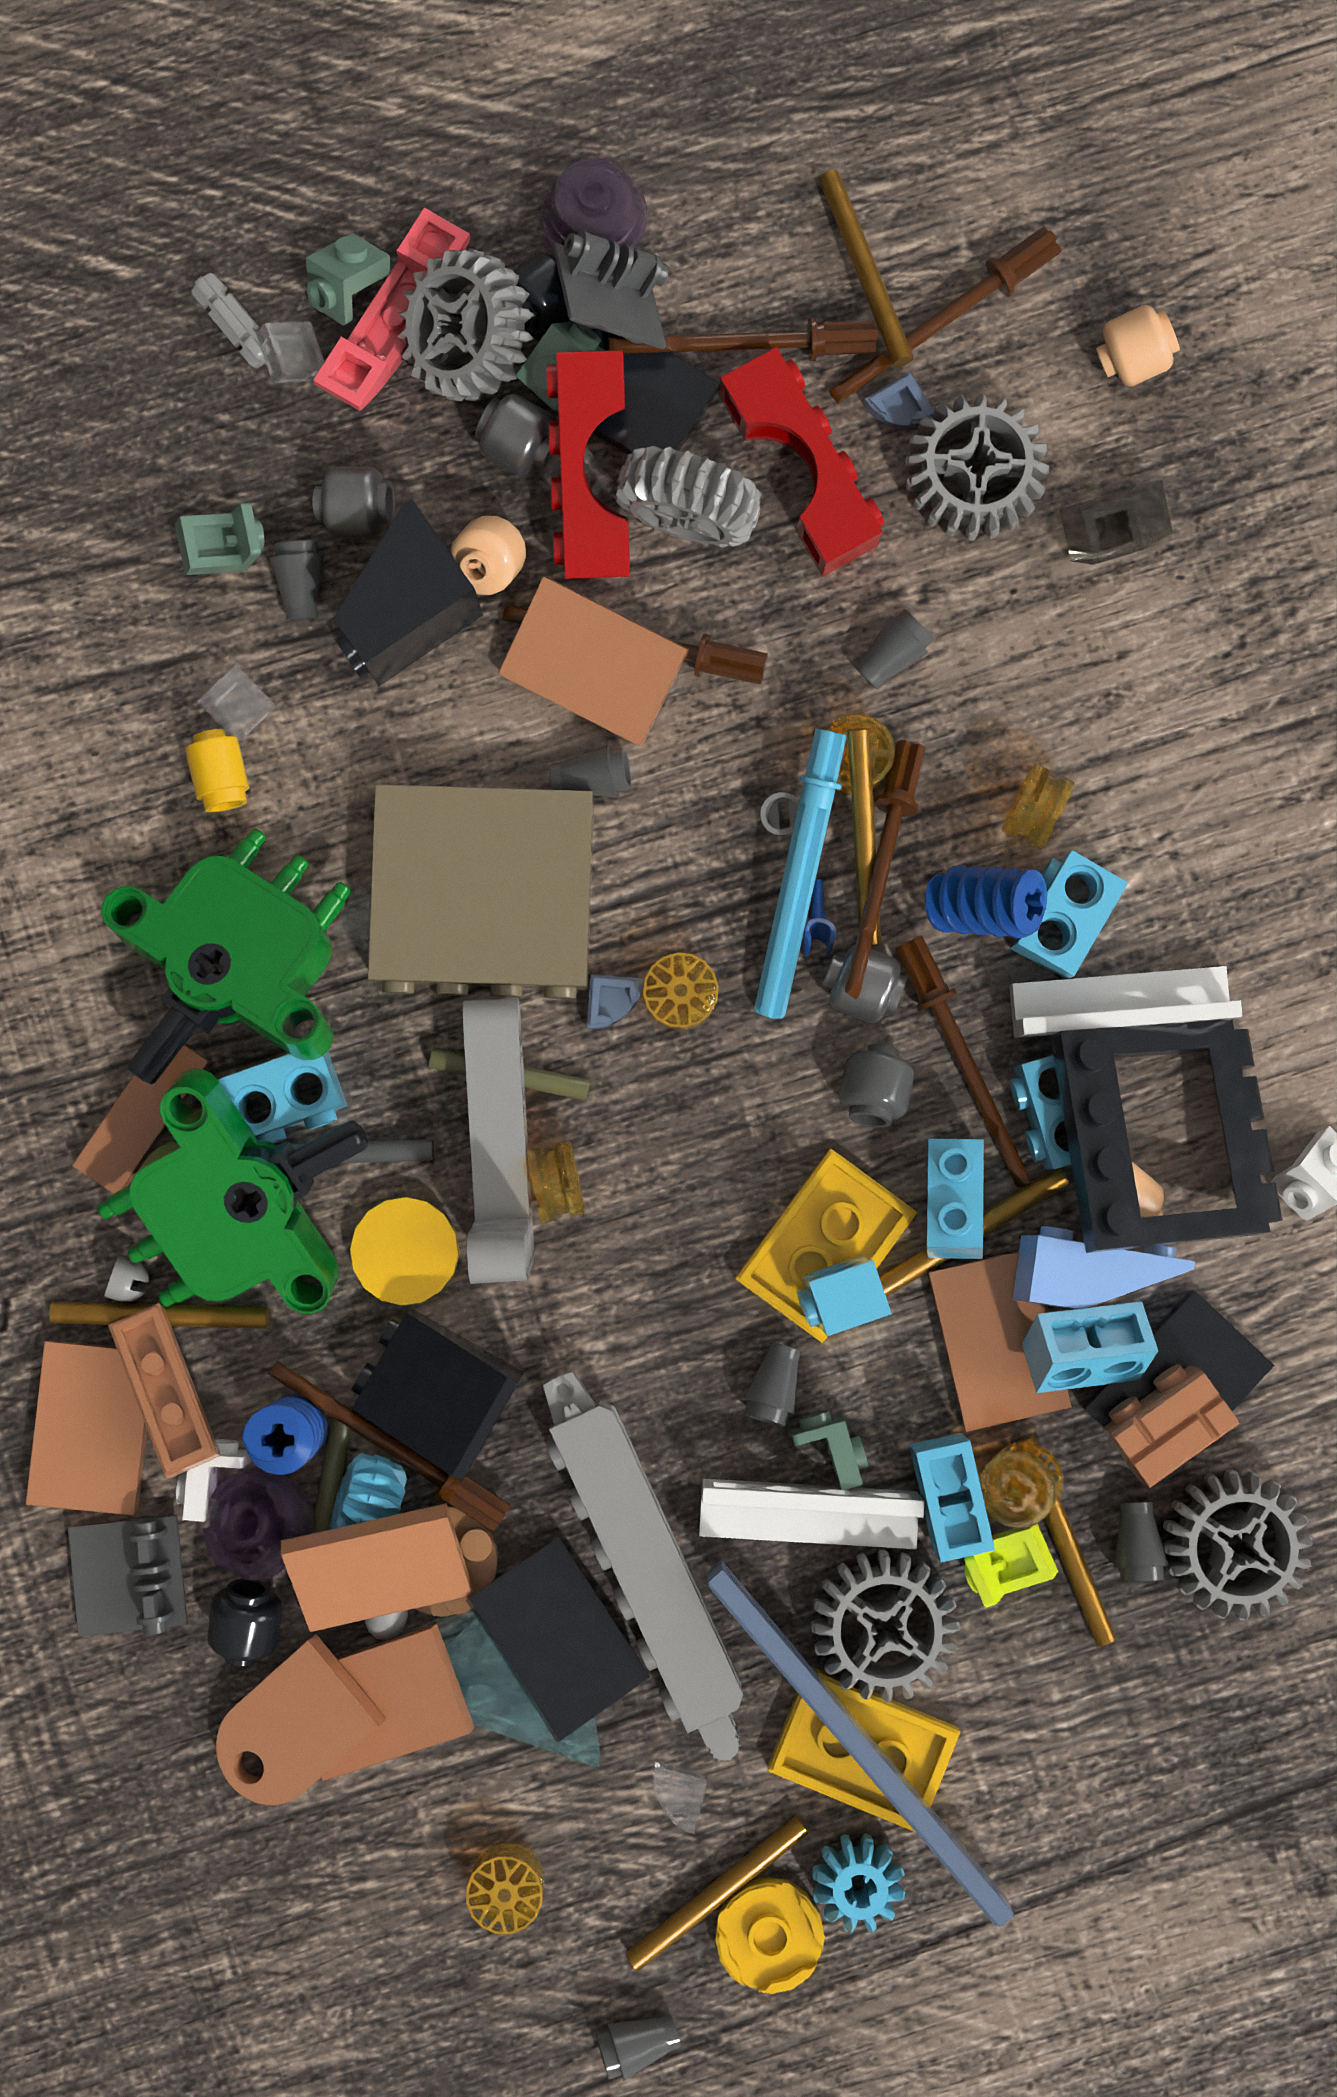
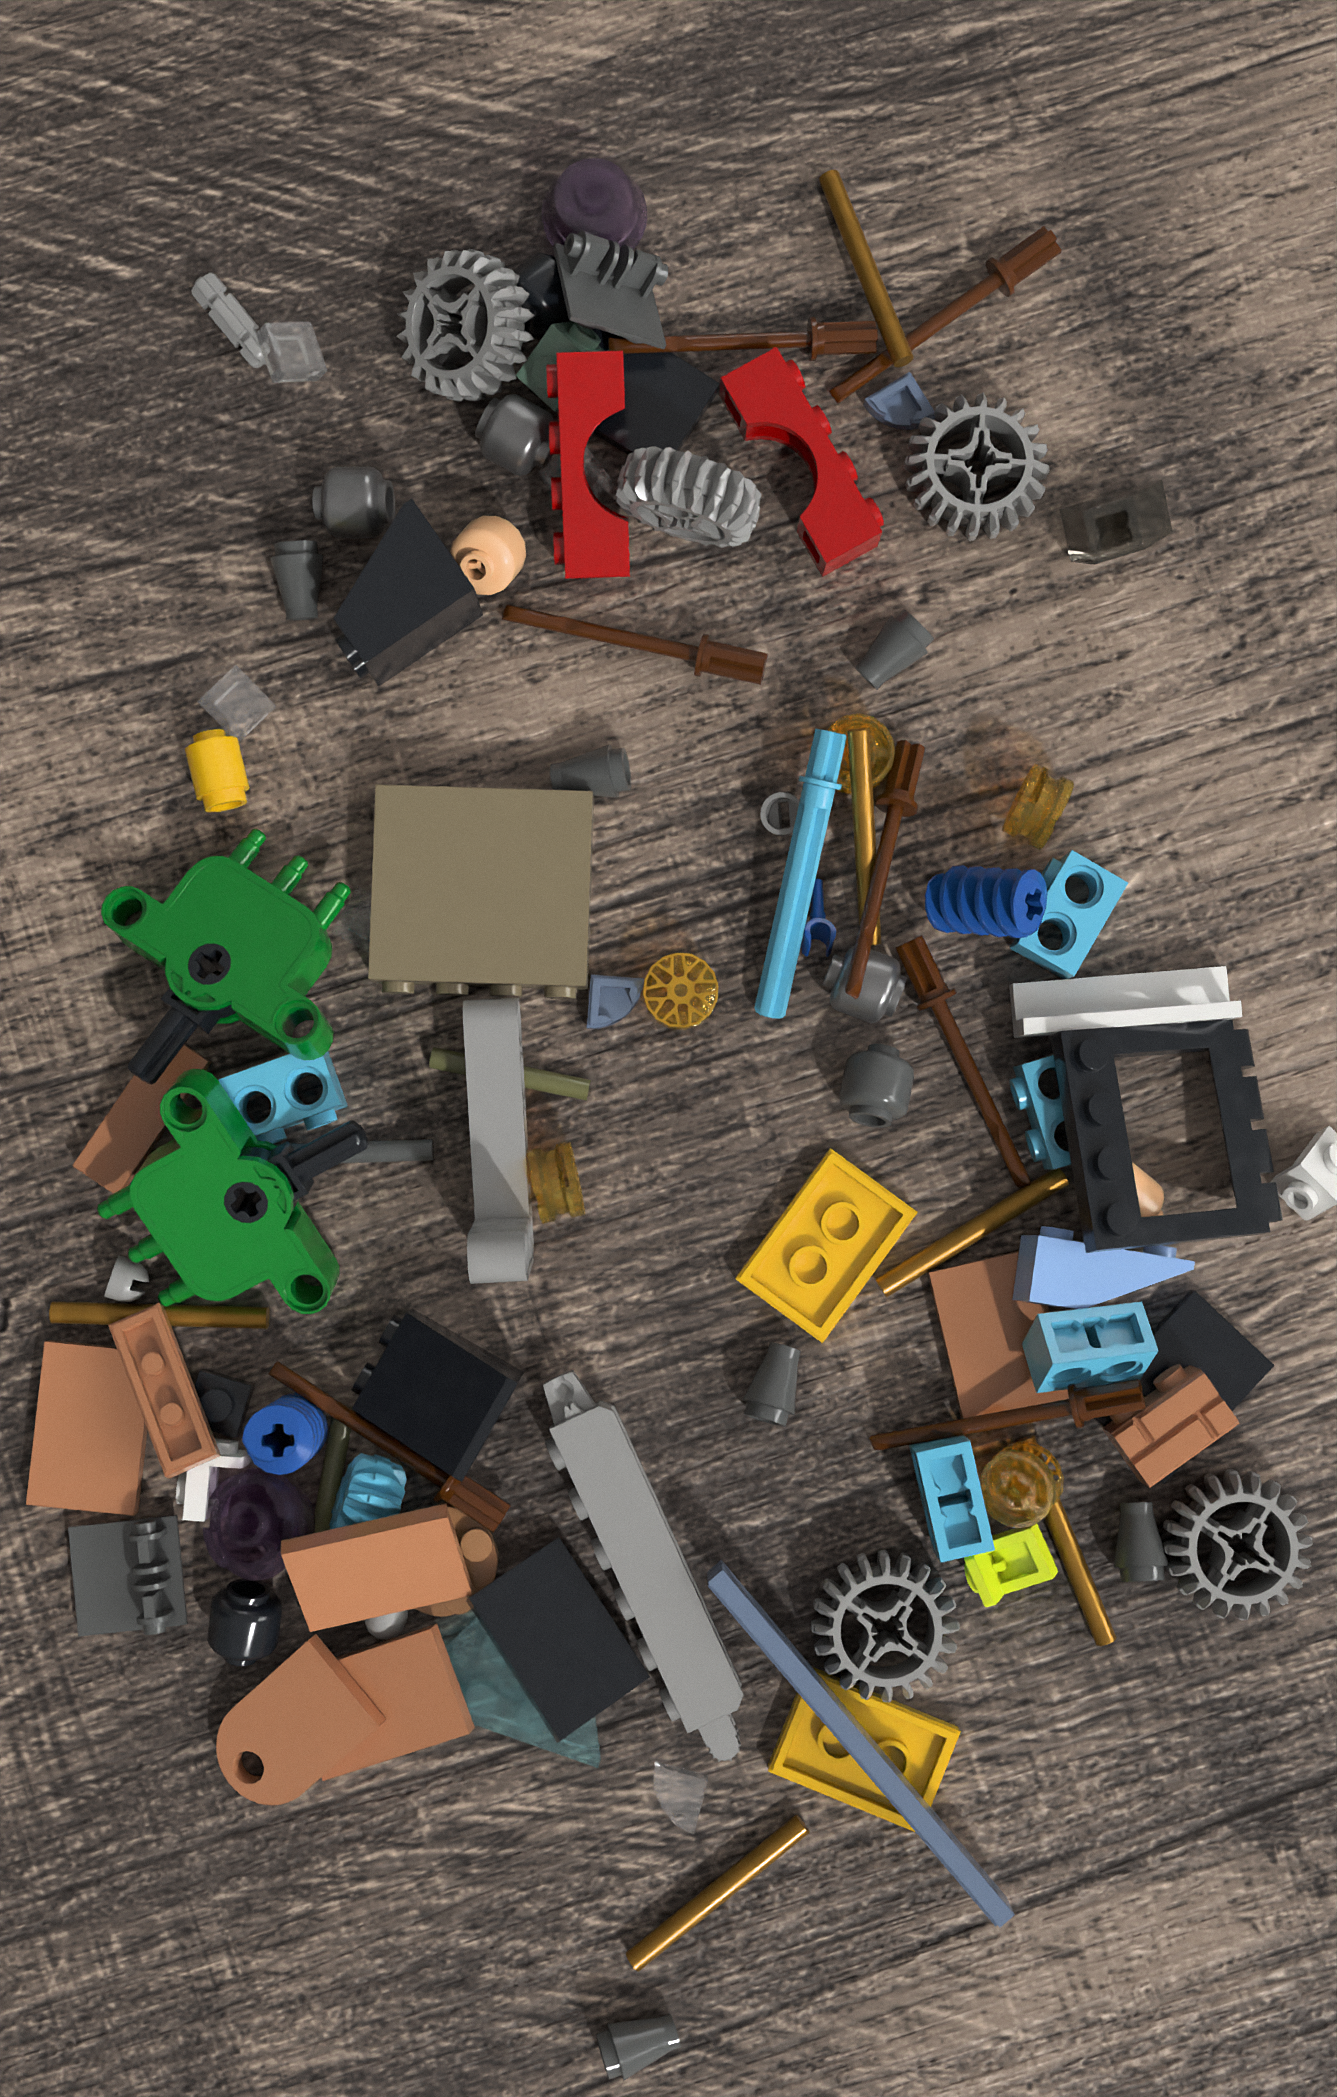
(220, 541): sand green bracket -> none
(224, 1401): none -> black plate
(342, 271): sand green bracket -> none
(373, 352): coral slope -> none
(404, 1251): yellow tile -> none
(505, 1888): wheel -> none
(593, 661): nougat tile -> none
(769, 1935): yellow tile -> none
(810, 1513): white fence -> none
(843, 1296): medium azure brick -> none
(845, 1452): sand green bracket -> none
(879, 1880): medium azure gear -> none
(955, 1198): medium azure brick -> none
(1082, 1405): none -> reddish brown piece
(1138, 345): light nougat head -> none

